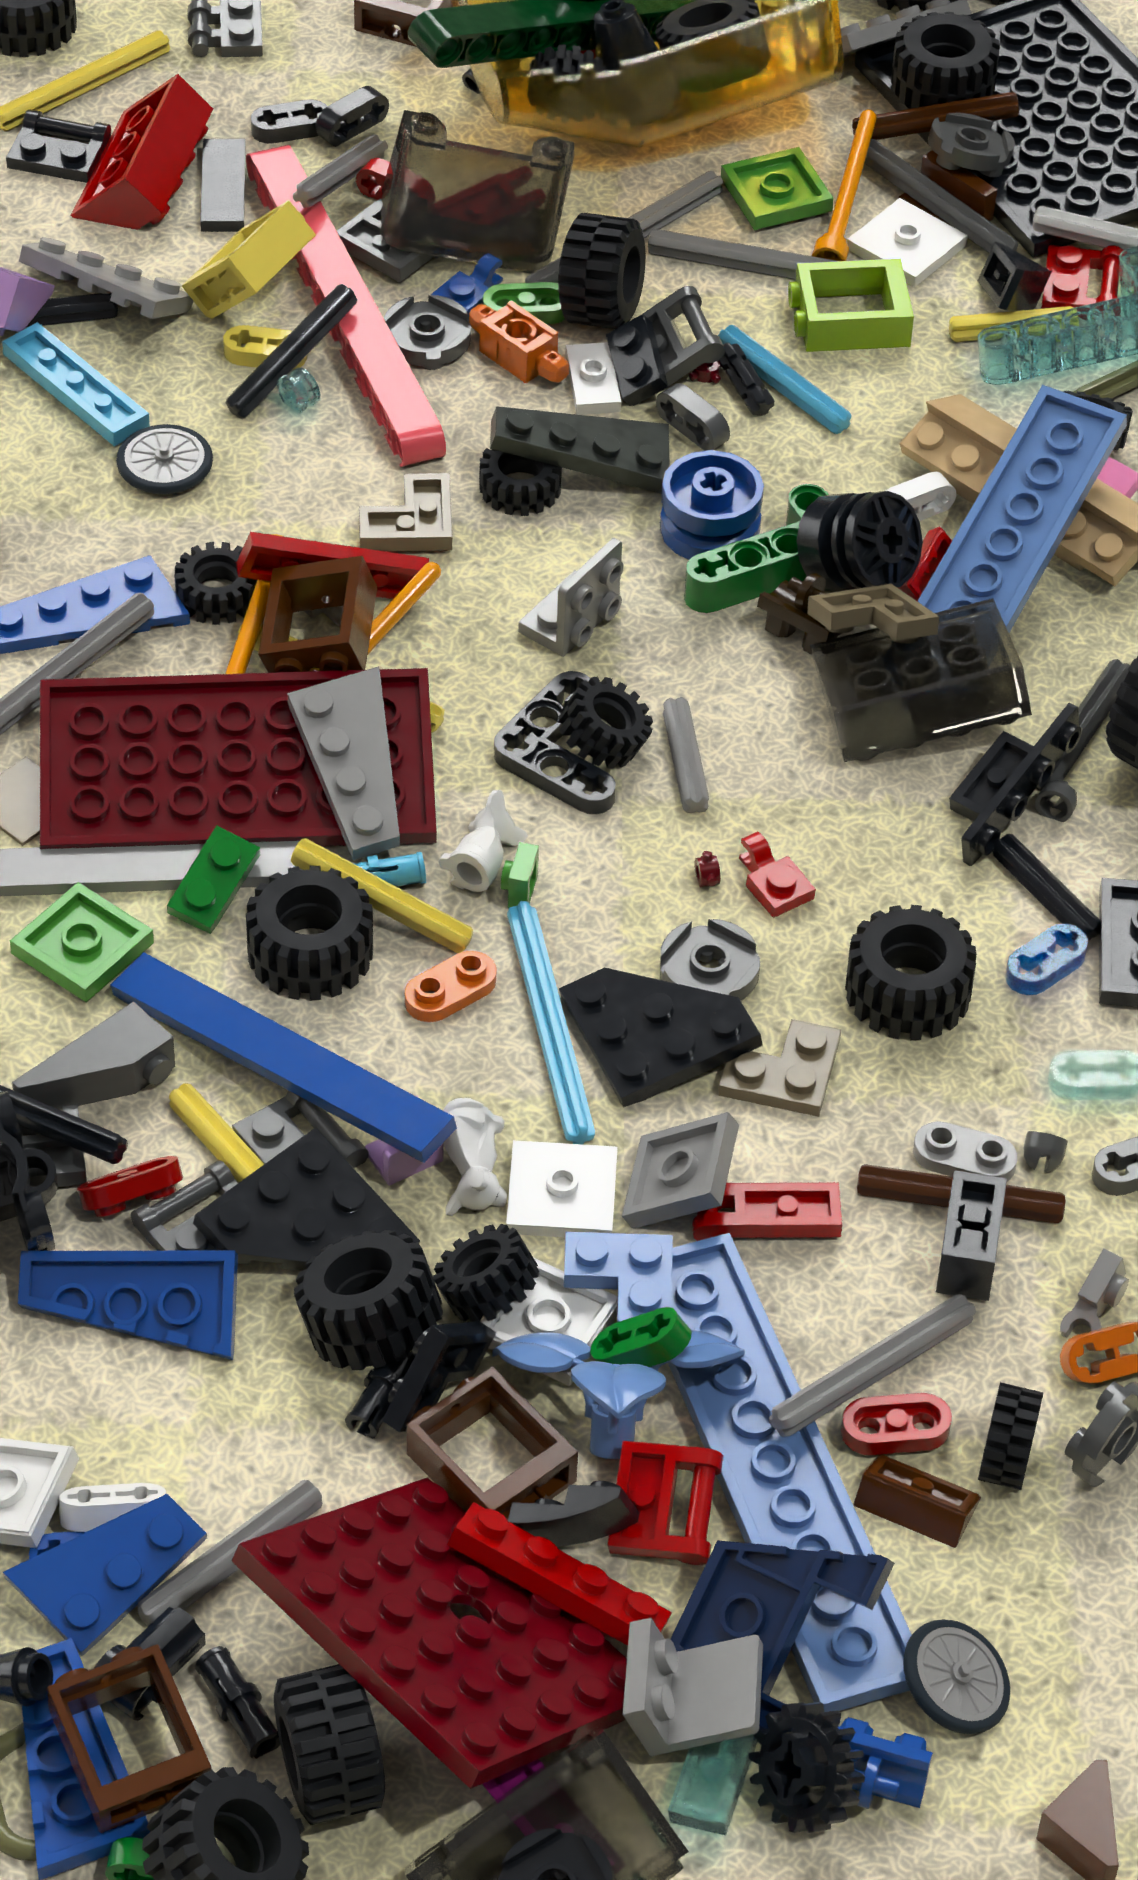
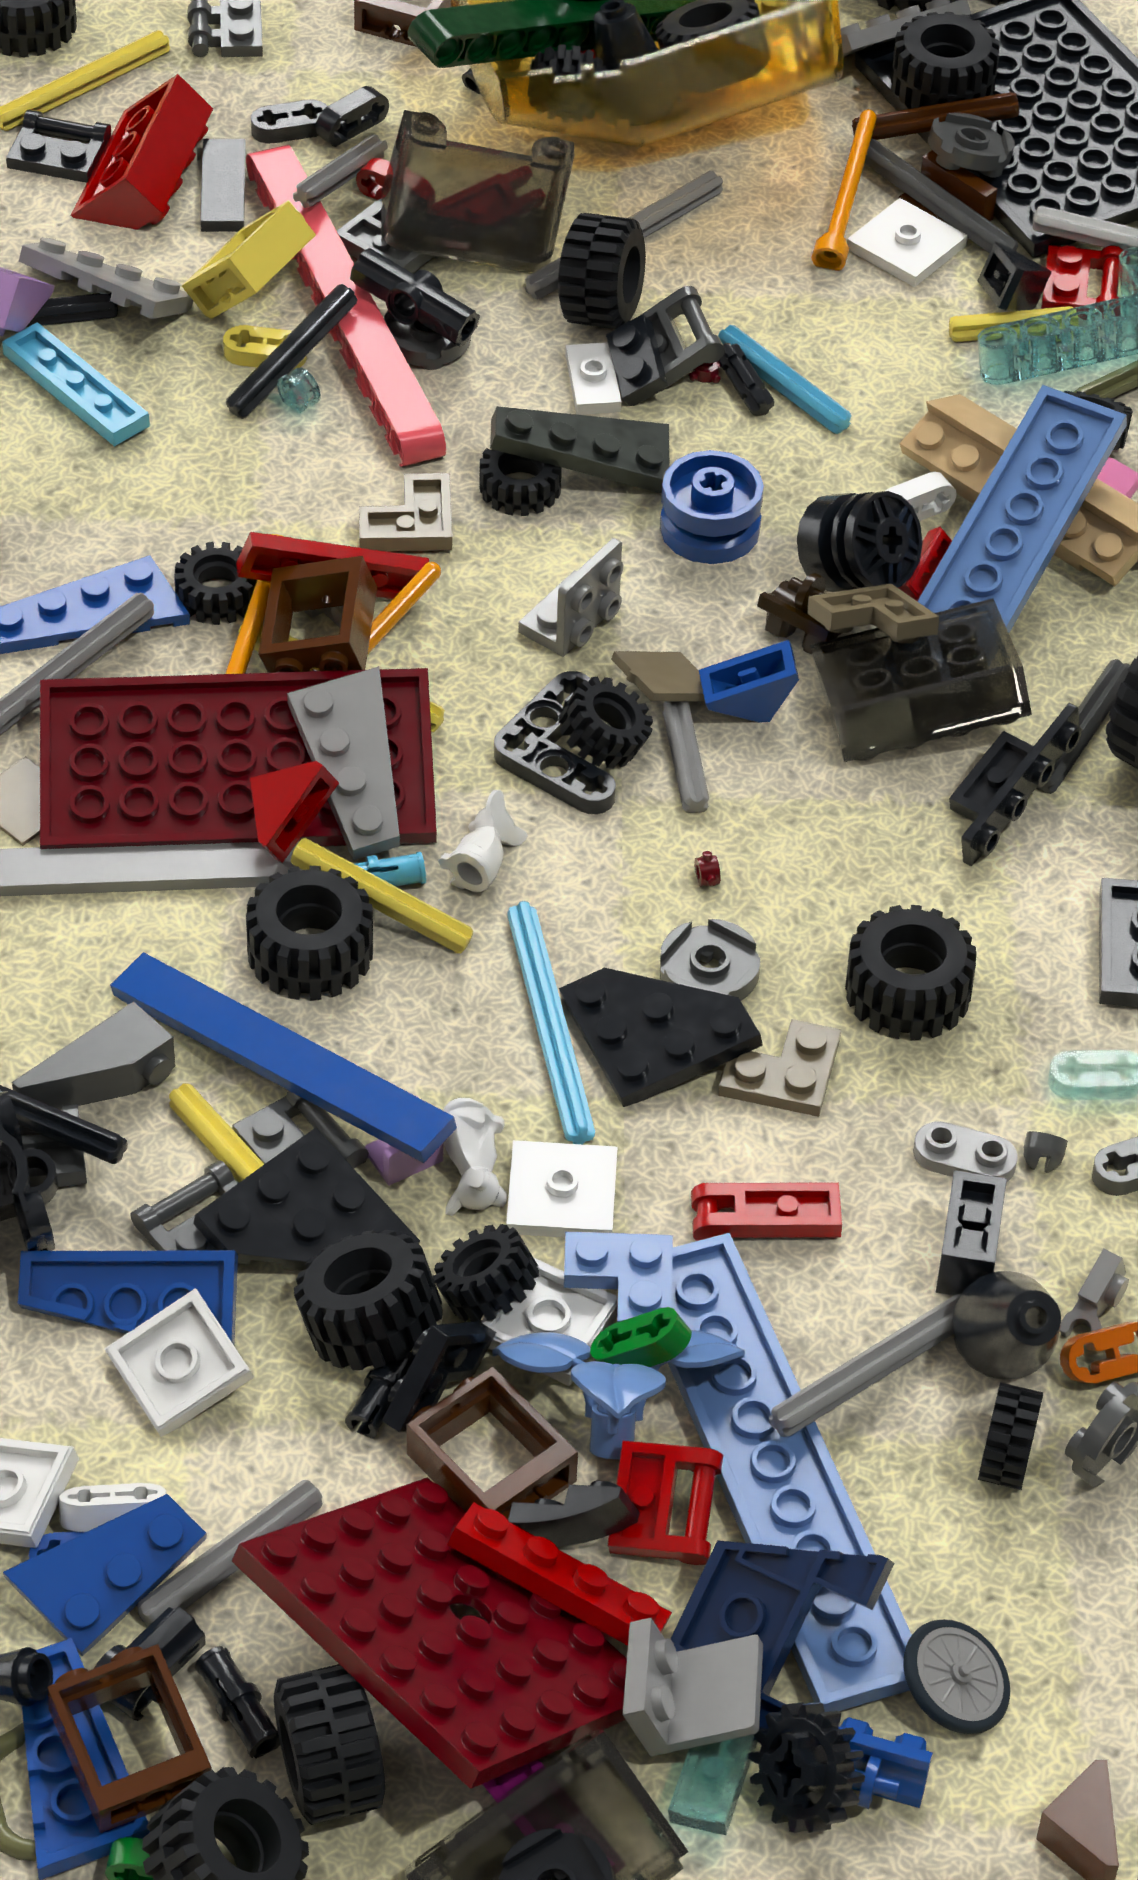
(82, 941): bright green plate -> none
(151, 1178): red plate -> none
(164, 459): wheel -> none
(179, 1363): none -> white plate
(213, 880): green plate -> none
(288, 803): none -> red slope
(414, 297): none -> black piece
(452, 985): orange plate -> none
(470, 289): blue plate -> none
(519, 342): orange piece -> none
(521, 874): bright green plate -> none
(537, 298): bright green plate -> none
(661, 675): none -> dark tan piece
(680, 1170): light grey plate -> none
(693, 417): dark grey beam -> none
(727, 254): light grey axle -> none
(749, 565): green beam -> none
(752, 683): none -> blue slope
(774, 883): plate -> none
(776, 188): bright green plate -> none
(852, 329): lime window -> none
(894, 1421): red plate -> none
(916, 1500): reddish brown slope -> none
(936, 1190): reddish brown axle -> none
(1006, 1325): none -> black cone
(1041, 953): clear blue beam -> none
(1045, 885): black axle -> none
(1066, 802): dark grey hinge -> none

